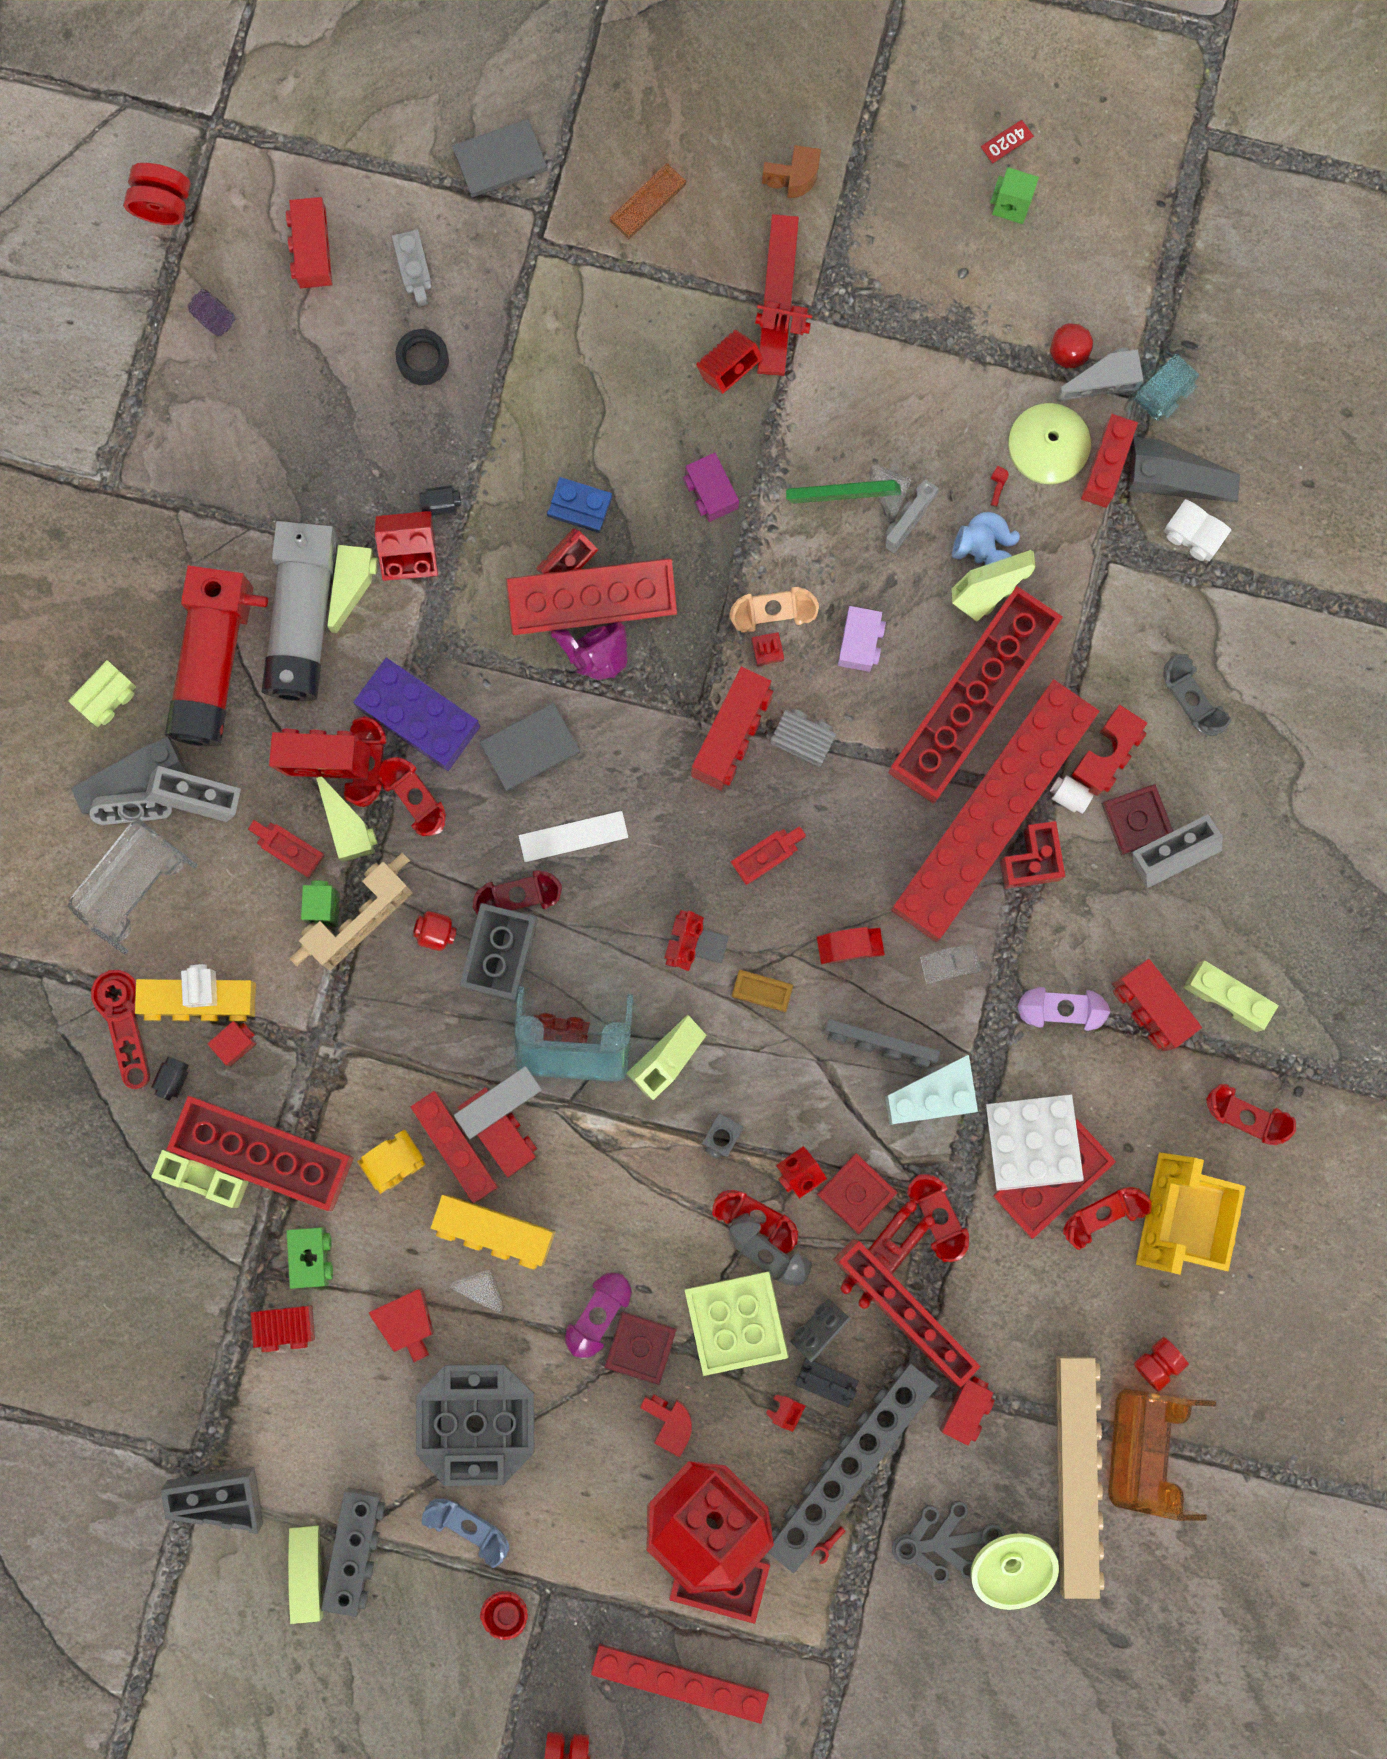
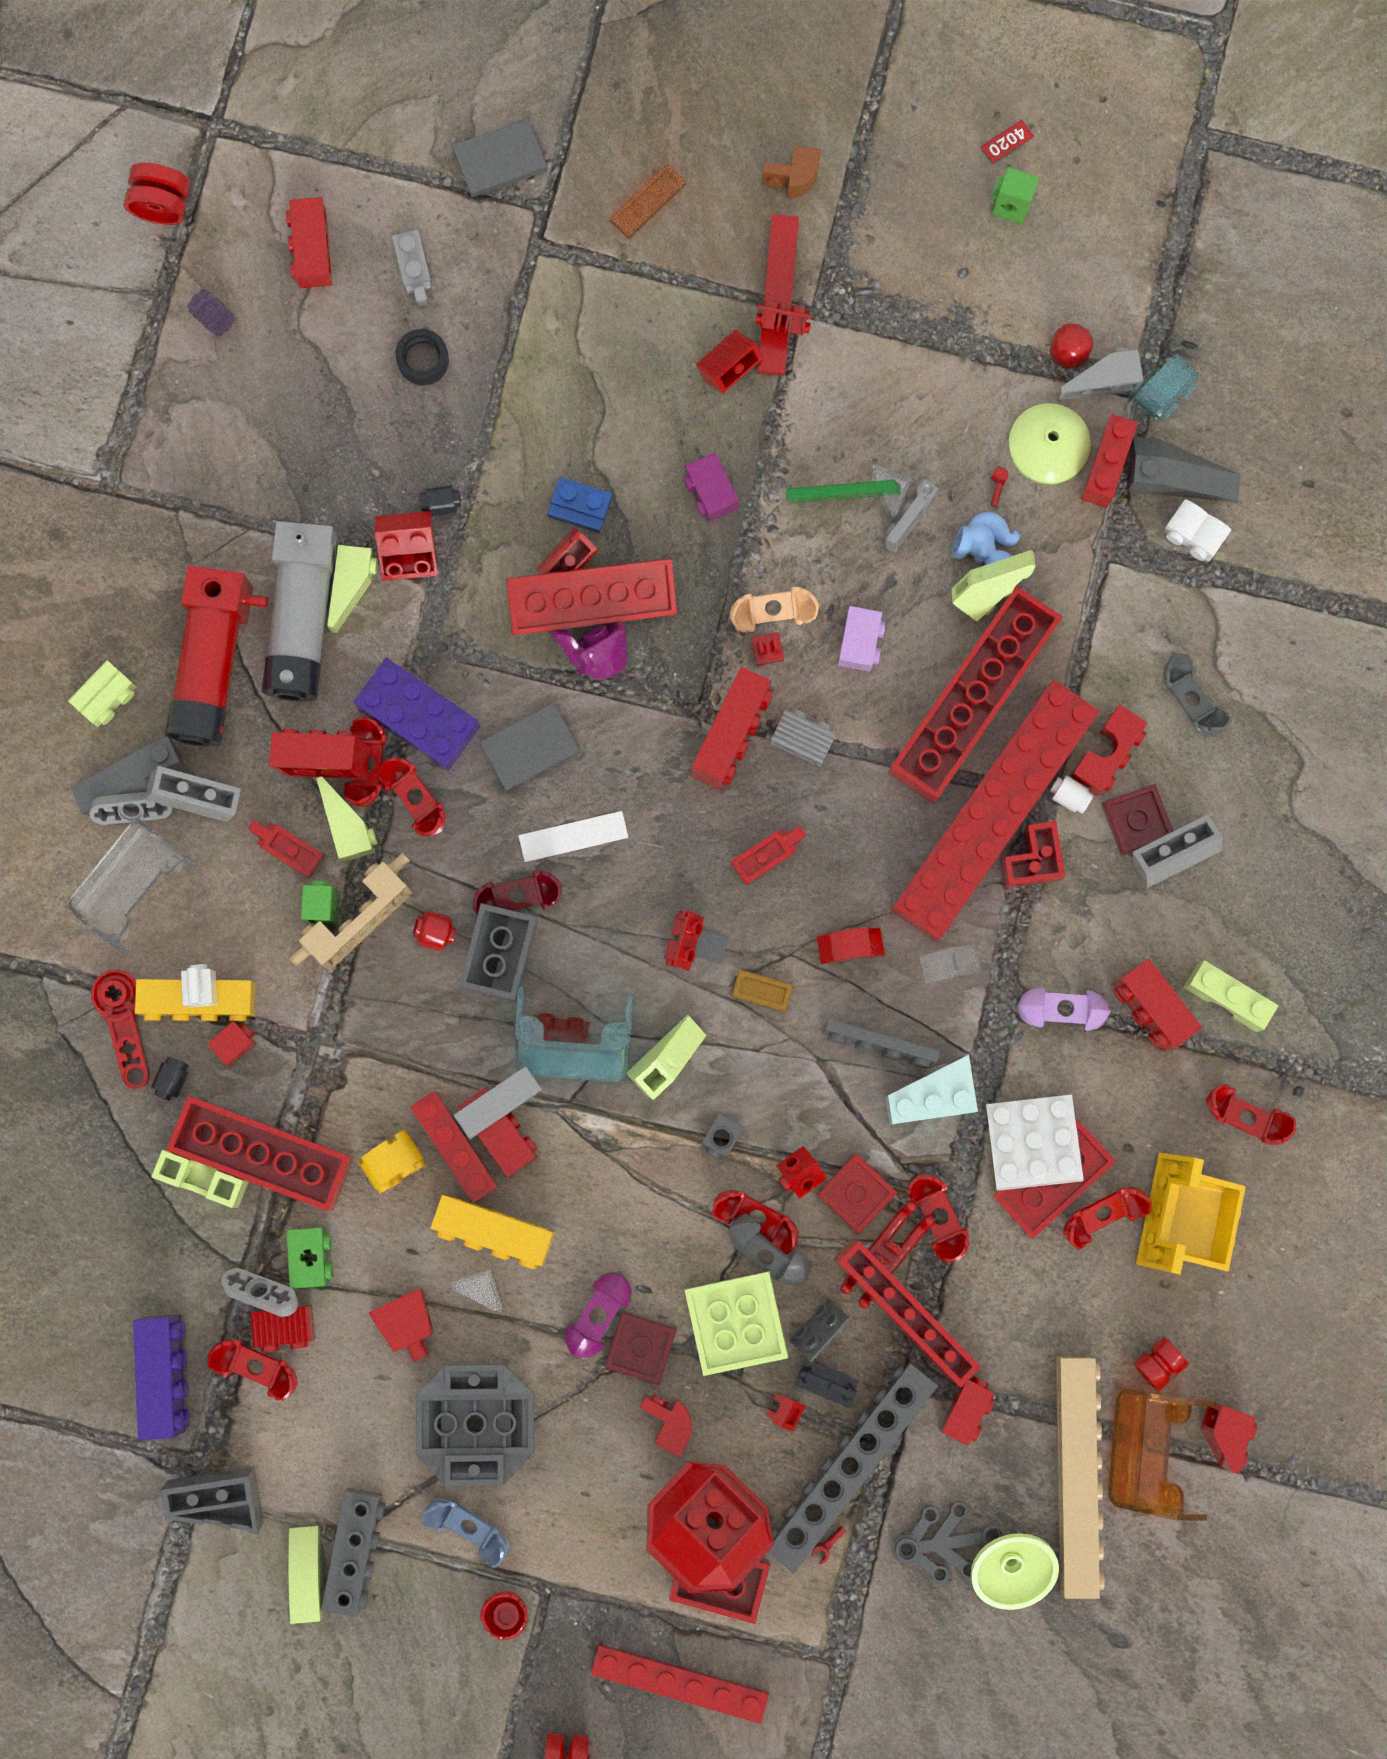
(160, 1377): none -> dark purple brick
(234, 1357): none -> red piece
(265, 1302): none -> light grey beam
(1228, 1435): none -> red slope

